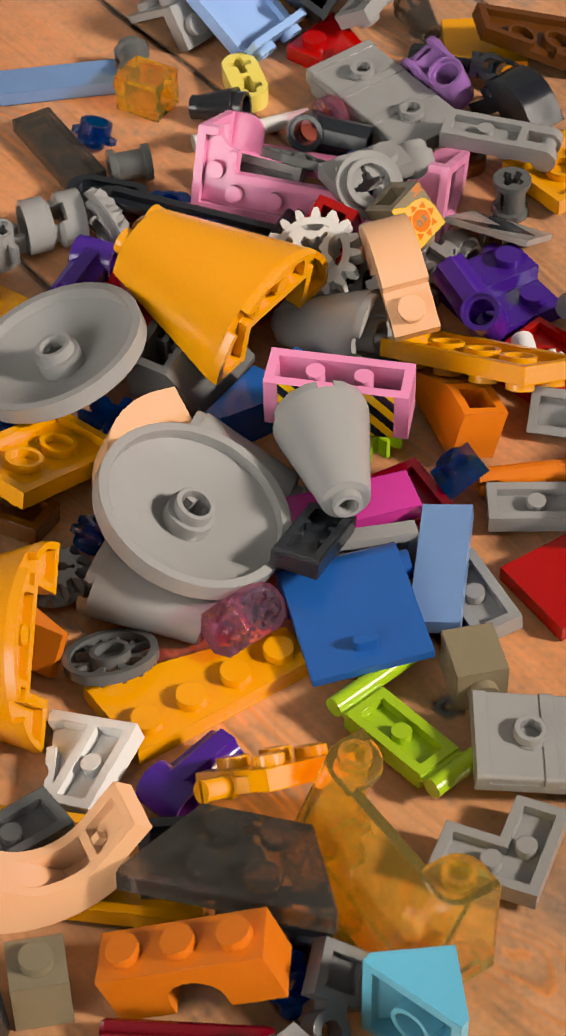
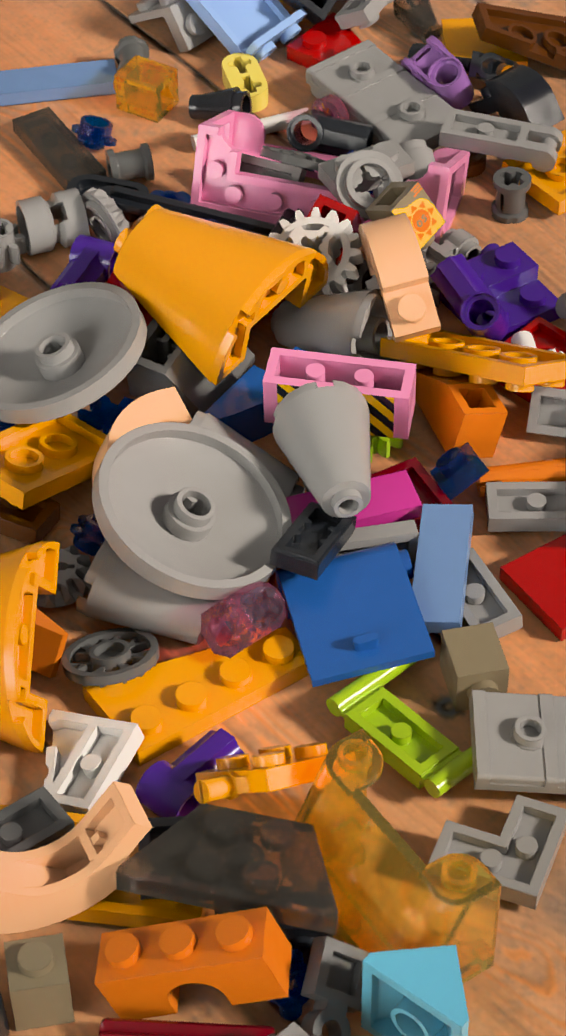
(495, 227): light grey piece -> none

